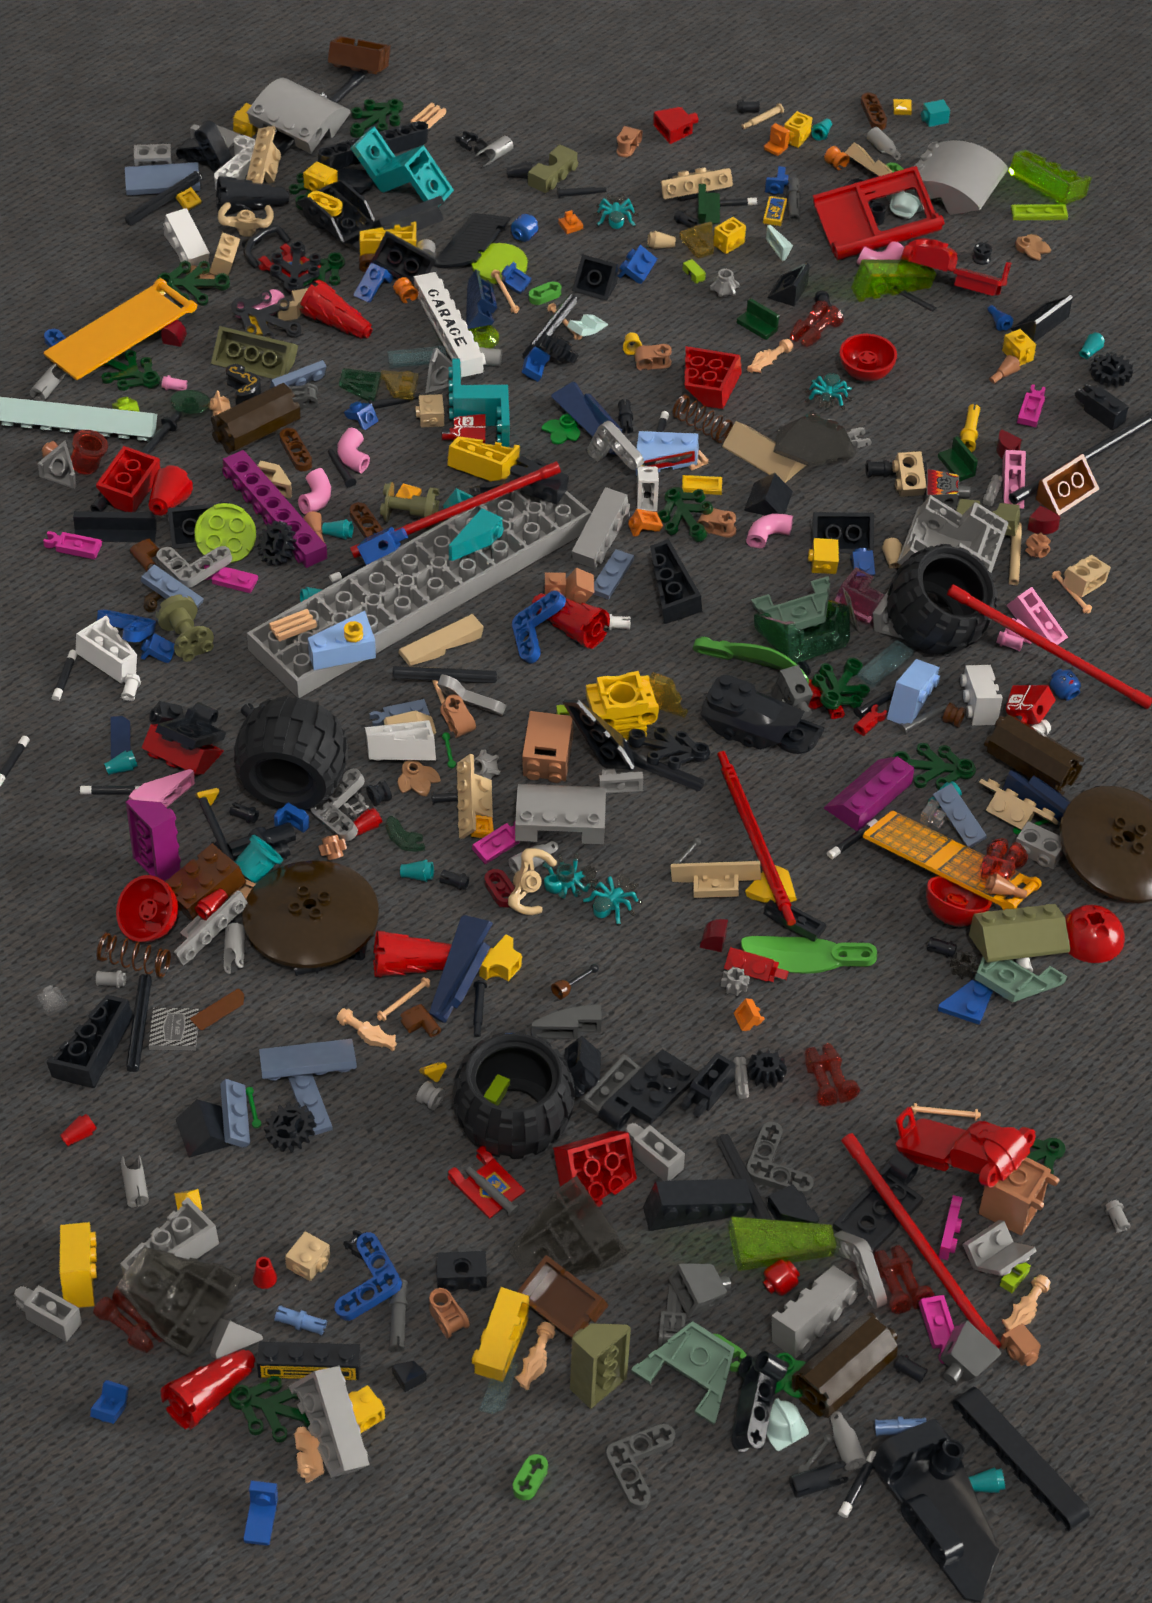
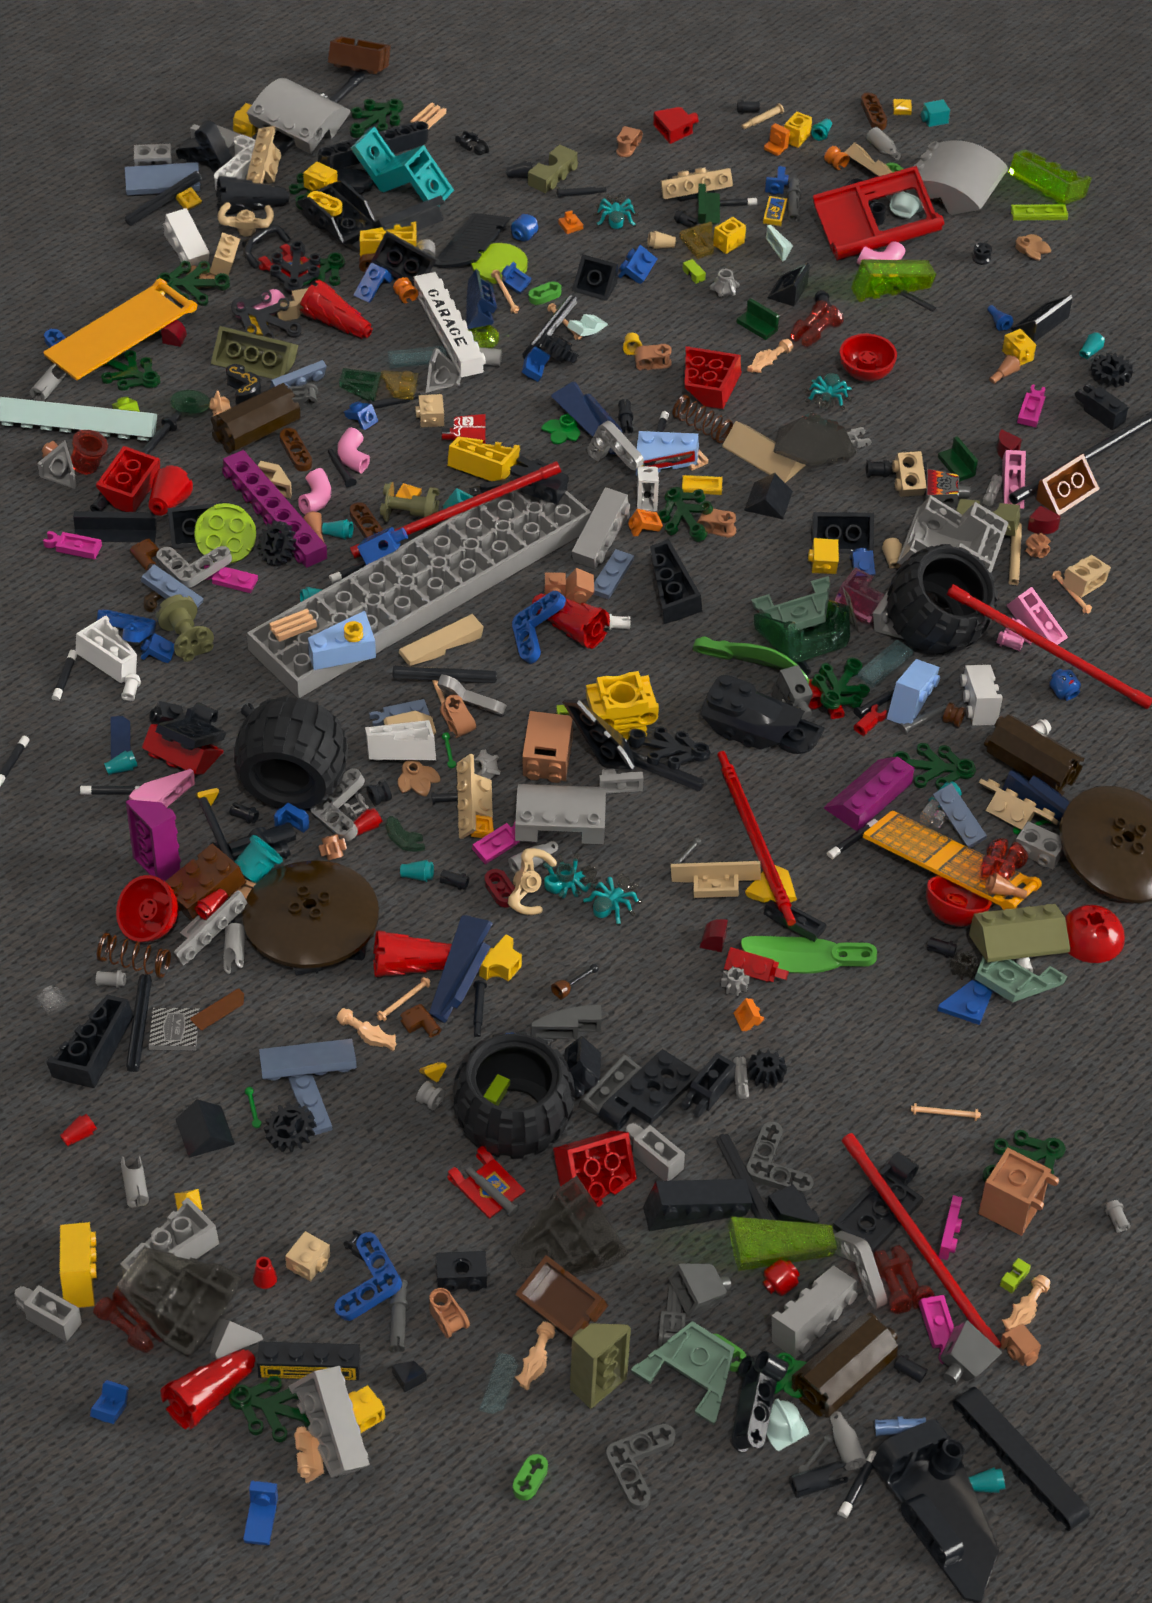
(174, 384): bright pink pin -> none
(235, 1113): sand blue plate -> none
(300, 1320): medium blue pin -> none
(477, 534): teal slope -> none
(480, 399): teal bracket -> none
(497, 149): light grey piece -> none
(502, 1334): yellow wedge -> none
(666, 695): clear yellow wing -> none
(767, 526): bright pink cylinder -> none
(831, 1062): clear red piece -> none
(940, 256): red piece -> none
(969, 433): yellow pin -> none
(980, 1149): red piece -> none
(995, 1251): light grey bracket -> none
(1030, 702): red torso -> none

